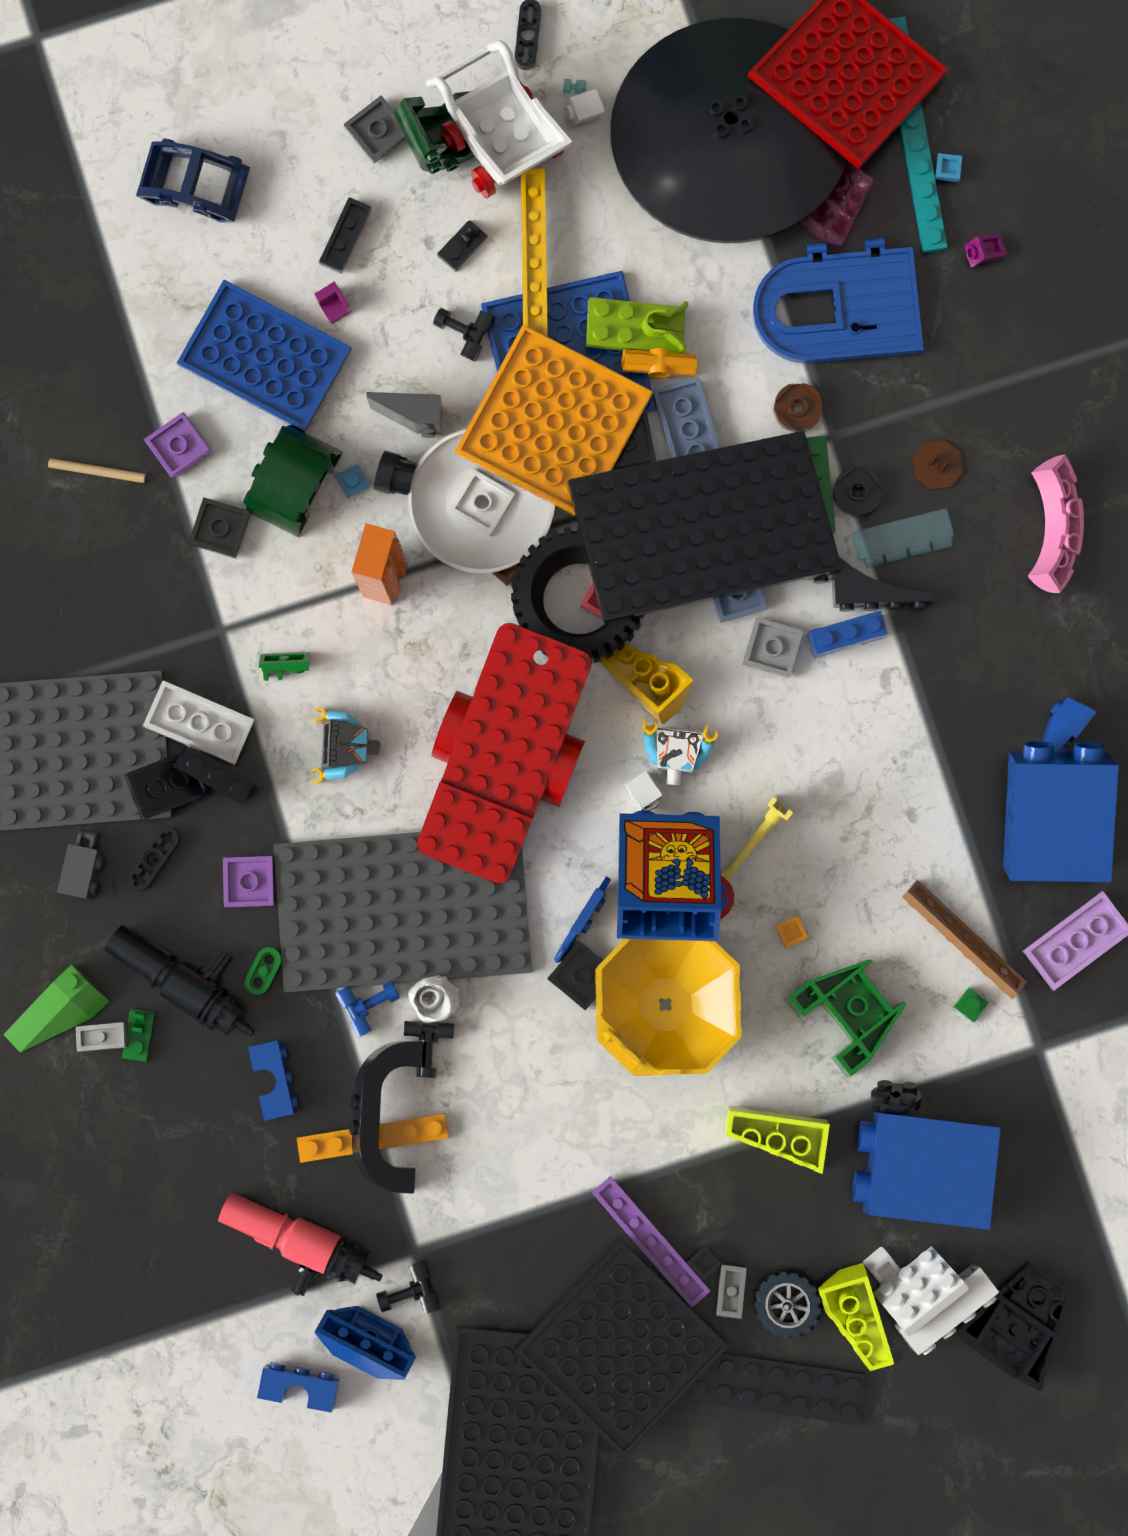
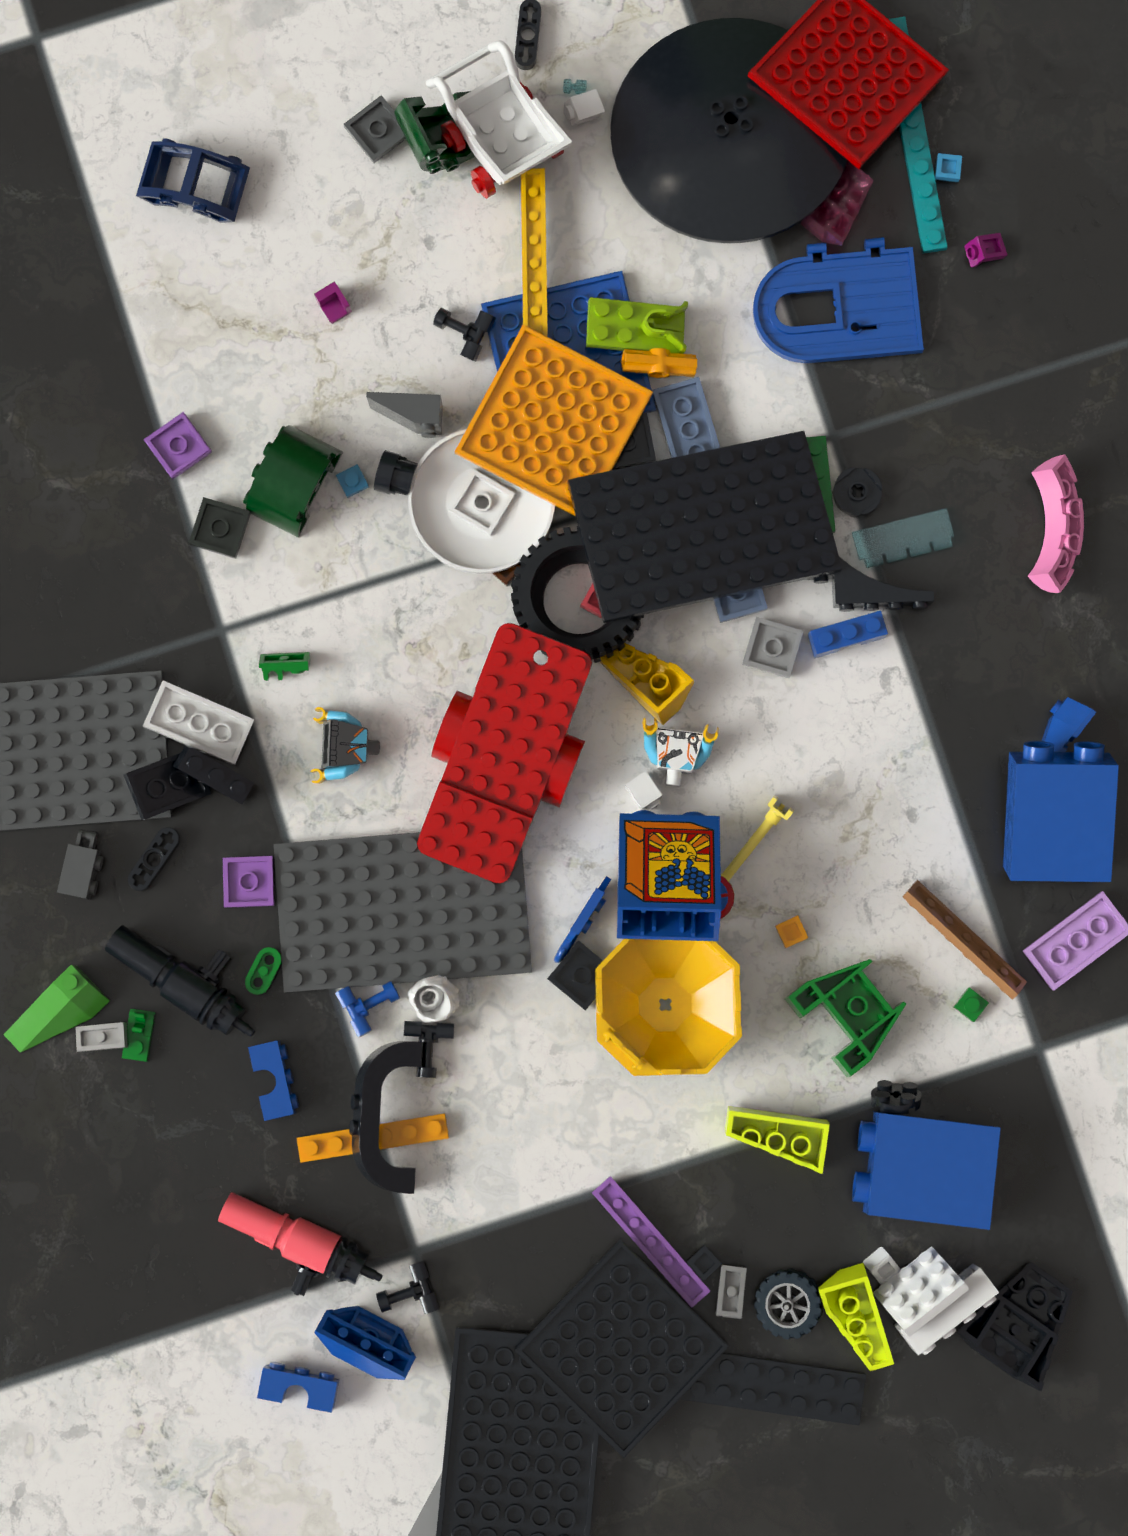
(97, 470): tan bar -> none
(264, 355): blue plate -> none
(345, 235): black plate -> none
(379, 564): orange brick -> none
(462, 245): black plate -> none
(784, 409): reddish brown plate -> none
(937, 465): reddish brown piece -> none

